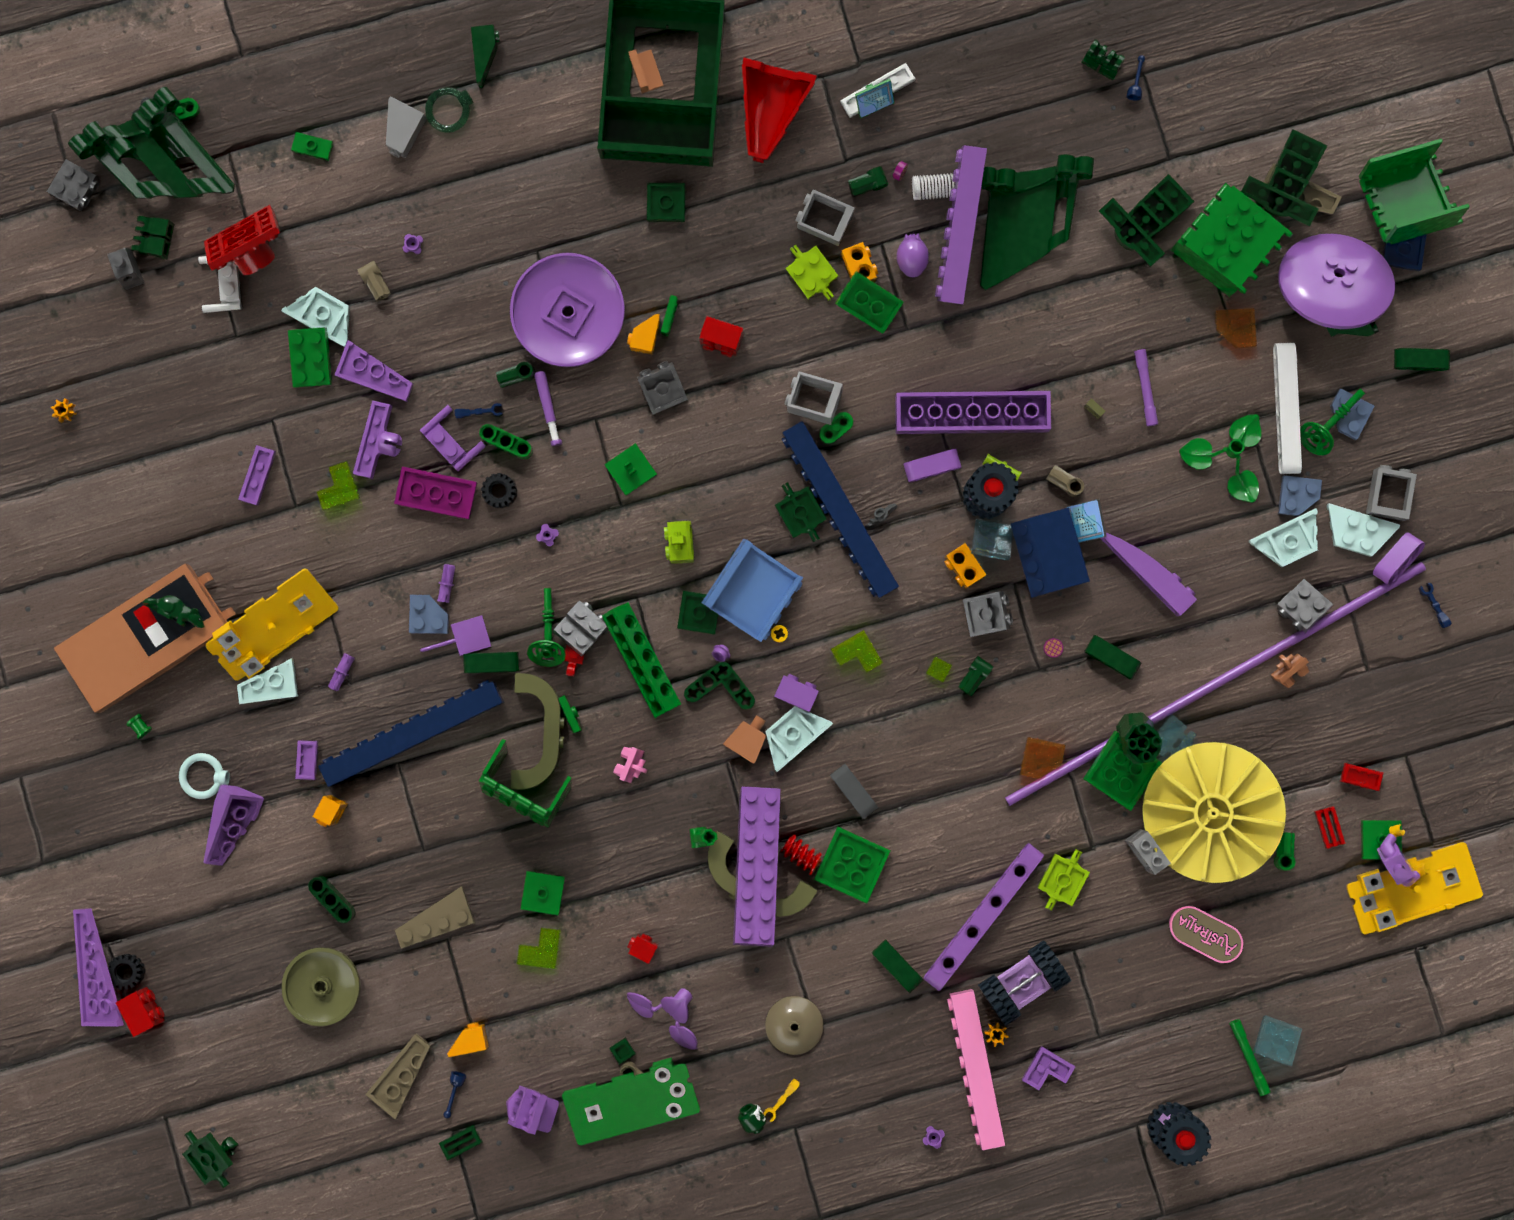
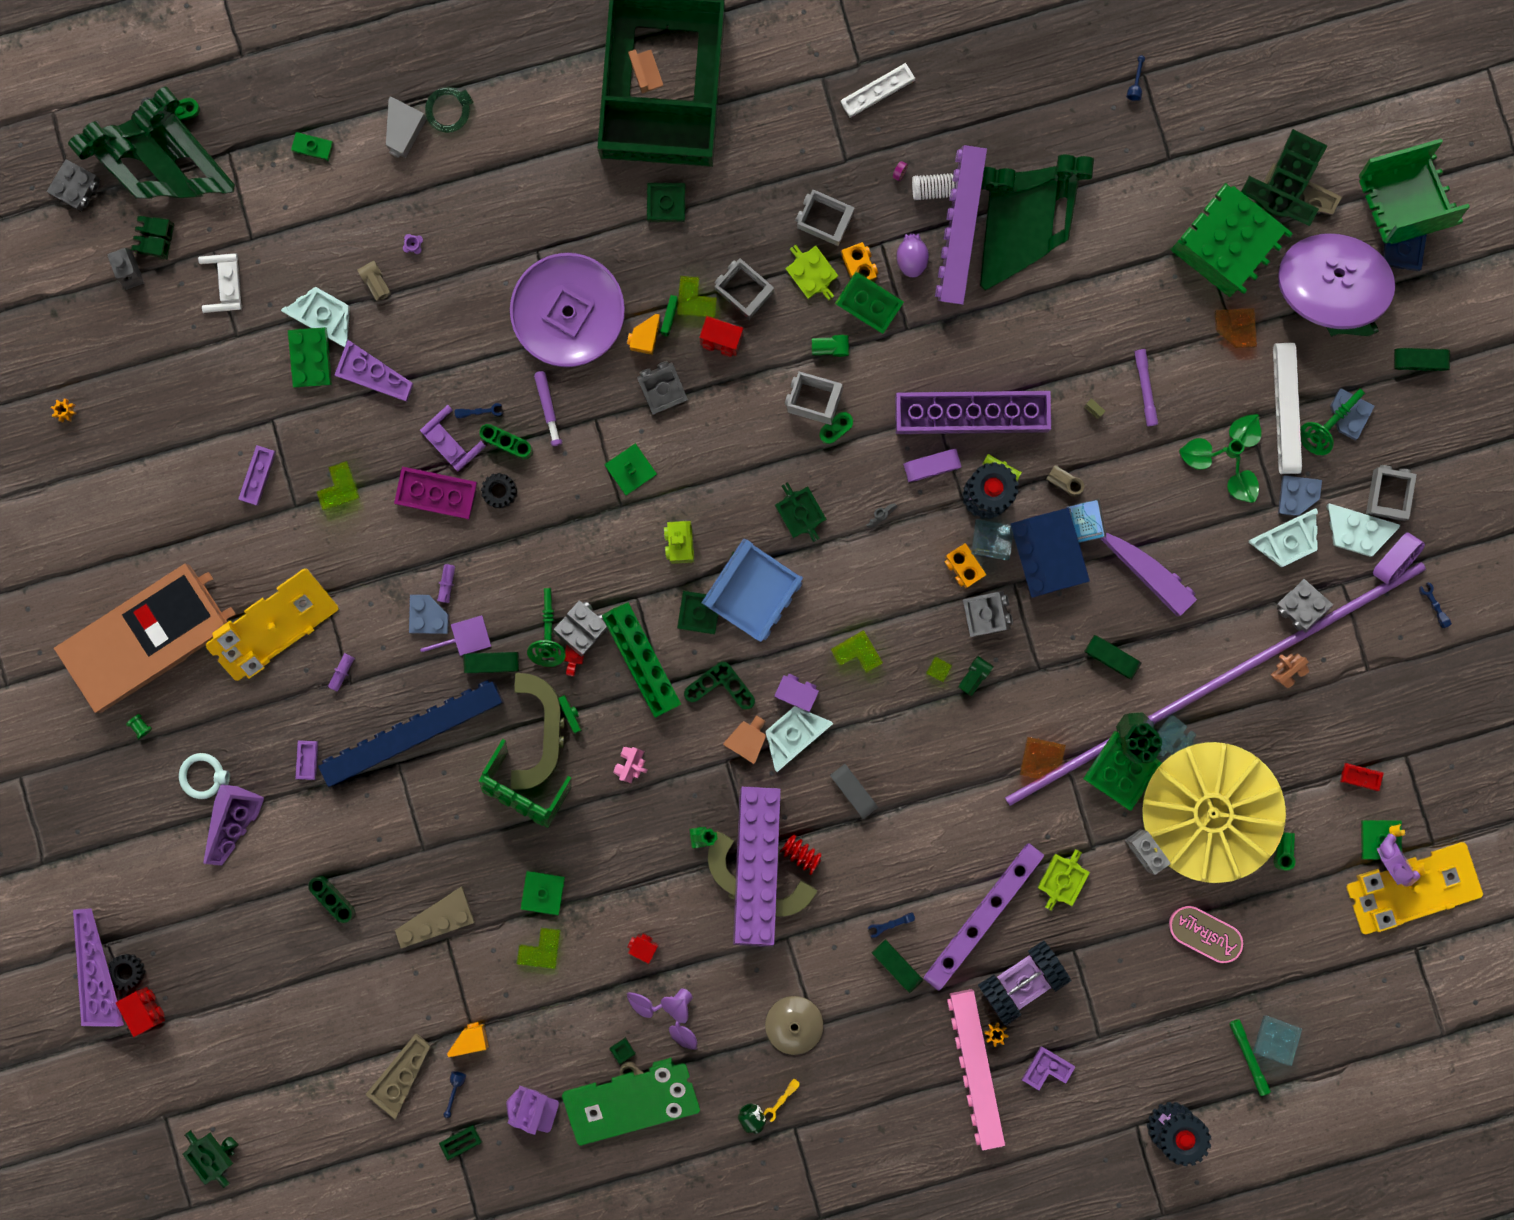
(173, 607): dark green animal -> none
(244, 243): red piece -> none
(271, 685): light aqua wing -> none
(321, 986): olive dish -> none
(329, 810): light orange brick -> none
(376, 440): medium lavender plate -> none
(484, 49): dark green slope -> none
(513, 375): dark green piece -> none
(553, 533): medium lavender plate -> none
(690, 303): none -> clear neon green plate
(721, 653): medium lavender plate -> none
(761, 298): none -> light grey window
(771, 104): red cone -> none
(781, 639): yellow bush -> none
(836, 346): none -> green piece
(840, 510): dark blue brick -> none
(852, 864): green plate -> none
(872, 180): dark green piece -> none
(874, 98): piece -> none
(891, 924): none -> dark blue piece
(939, 1134): medium lavender plate -> none
(1053, 648): tile -> none
(1109, 64): dark green legs -> none
(1147, 218): dark green slope -> none
(1336, 824): red tile -> none

